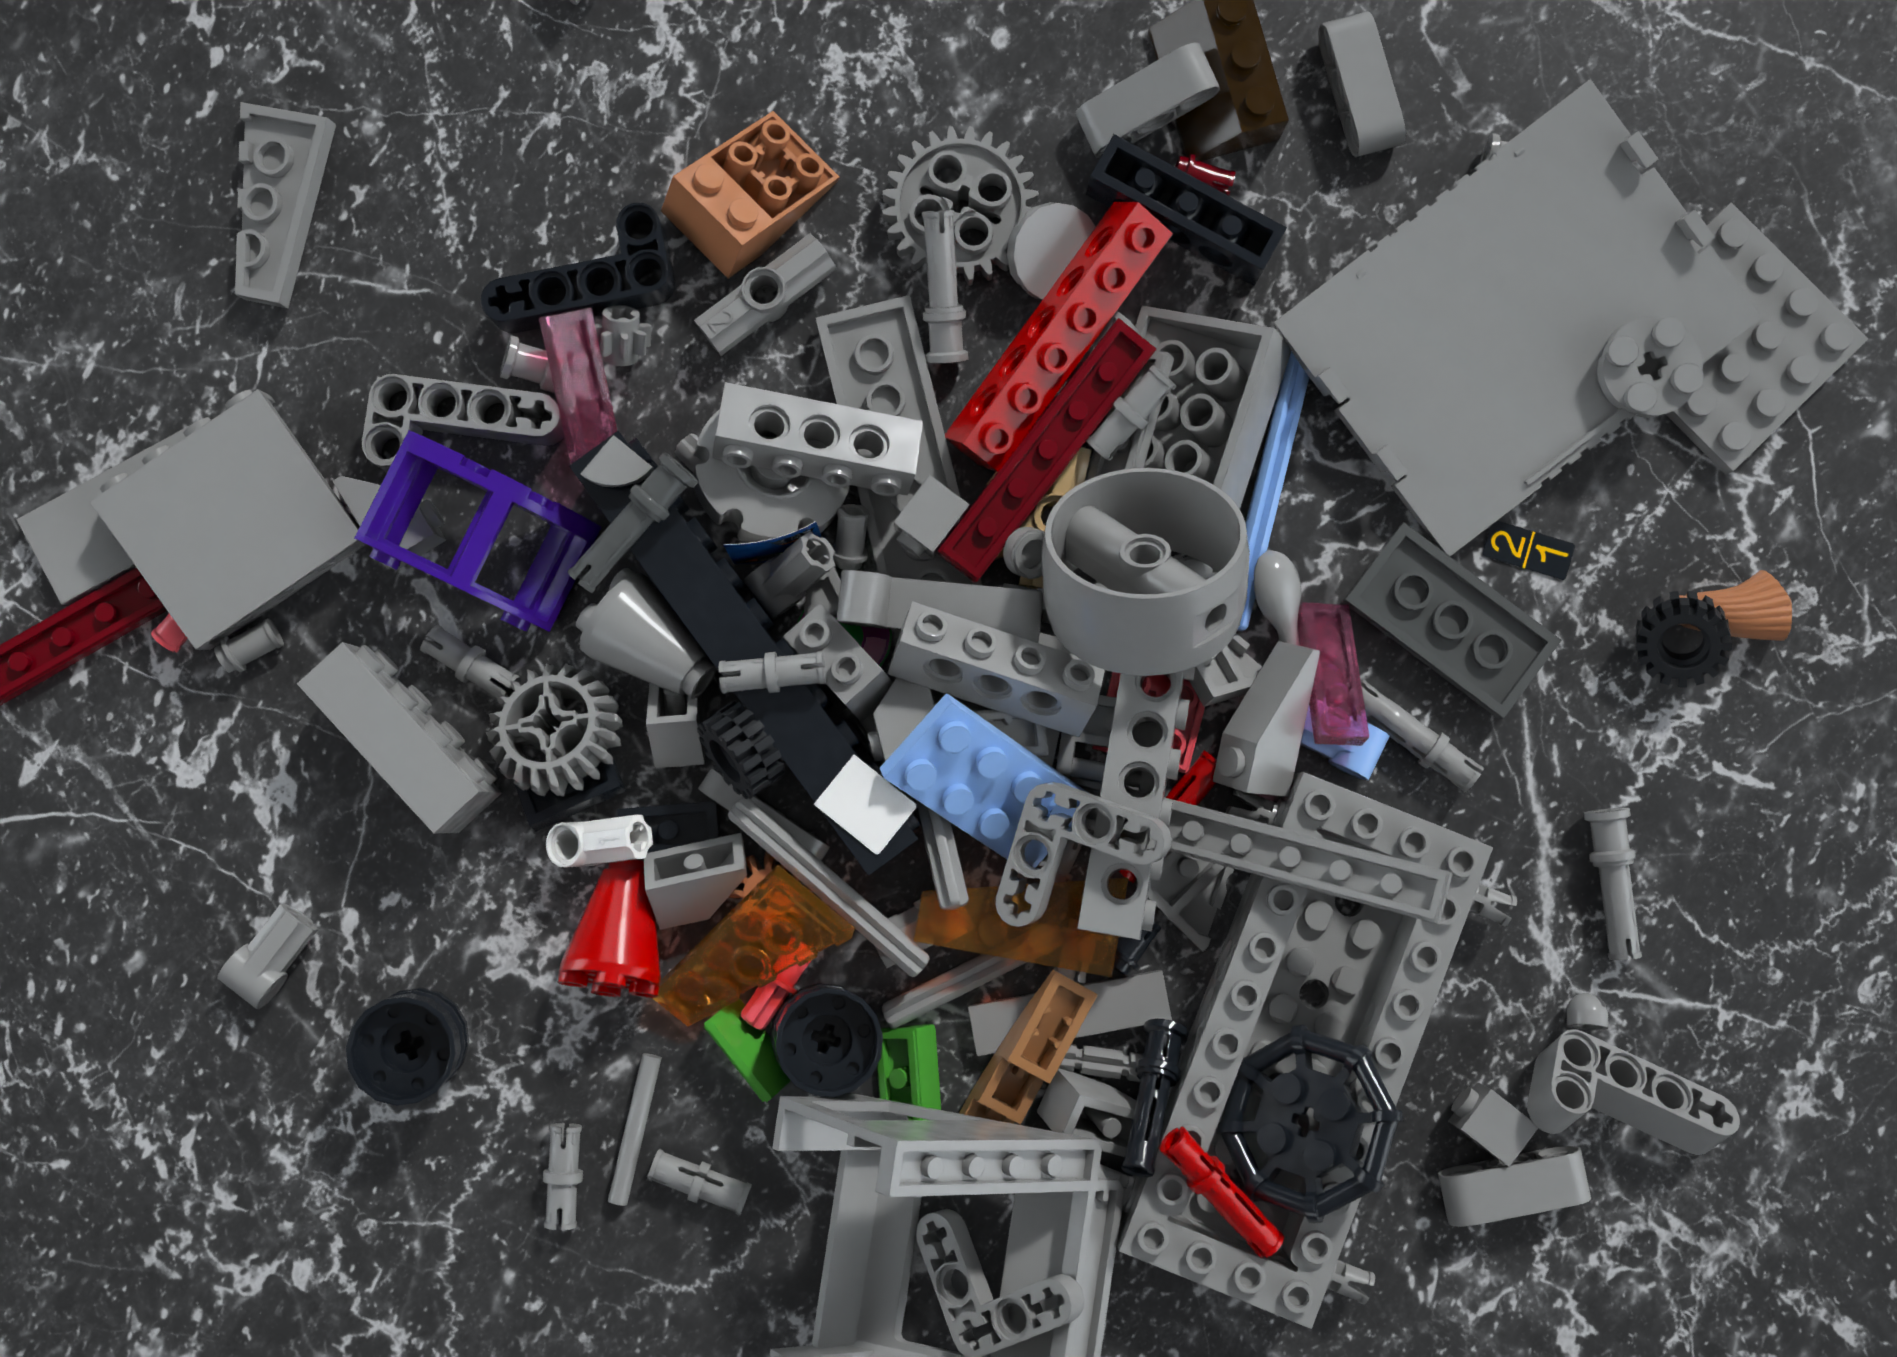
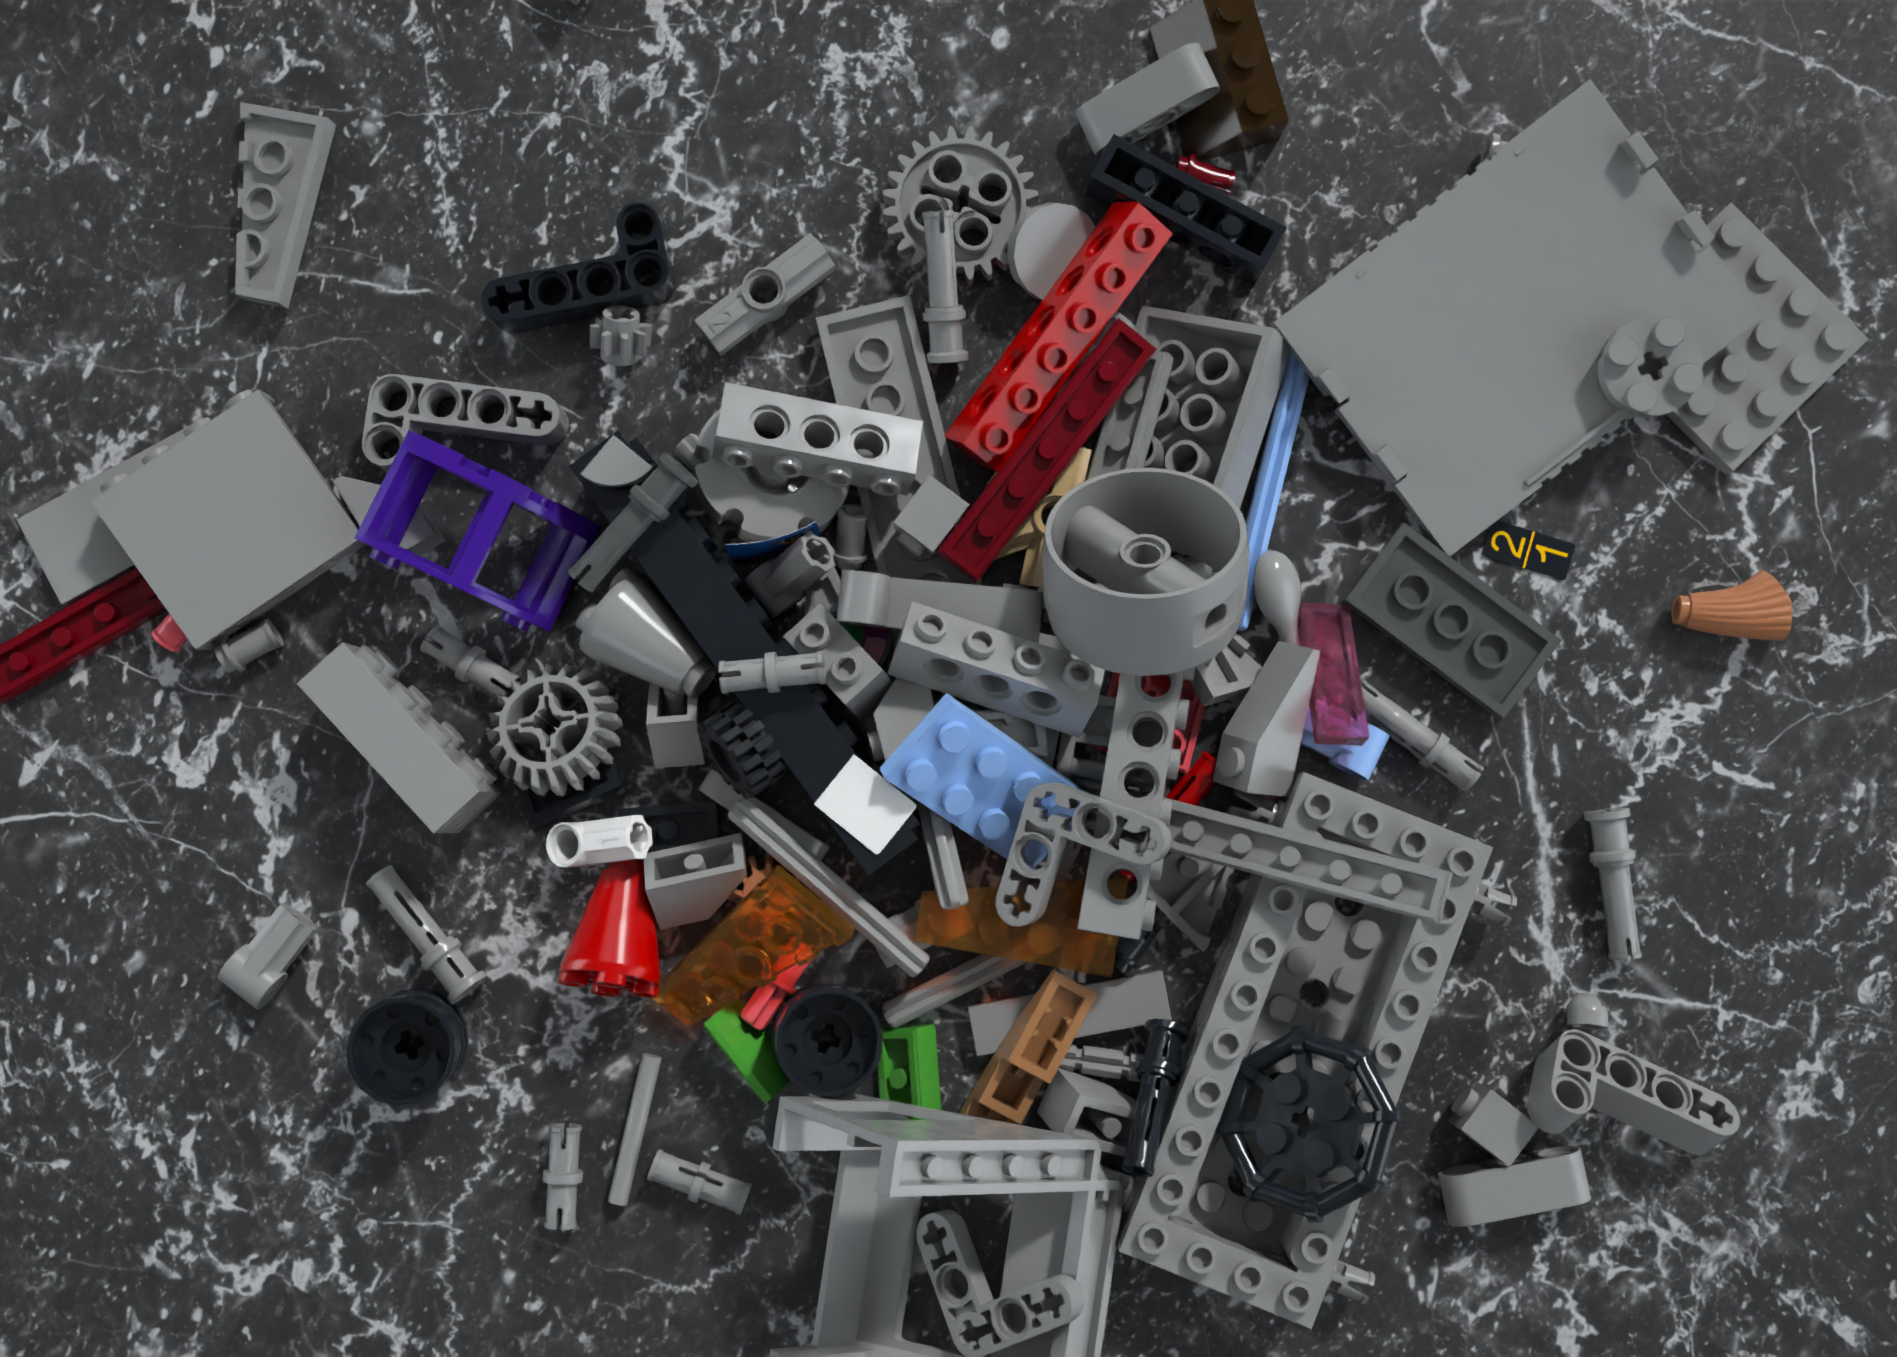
(444, 956): none -> light grey pin
(527, 363): light grey piece -> none
(578, 380): clear pink plate -> none
(747, 193): nougat slope -> none
(1024, 552): light grey tile -> none
(1131, 413): light grey pin -> none
(1208, 1177): red pin -> none
(1361, 84): light grey beam -> none
(1676, 611): black tyre -> none

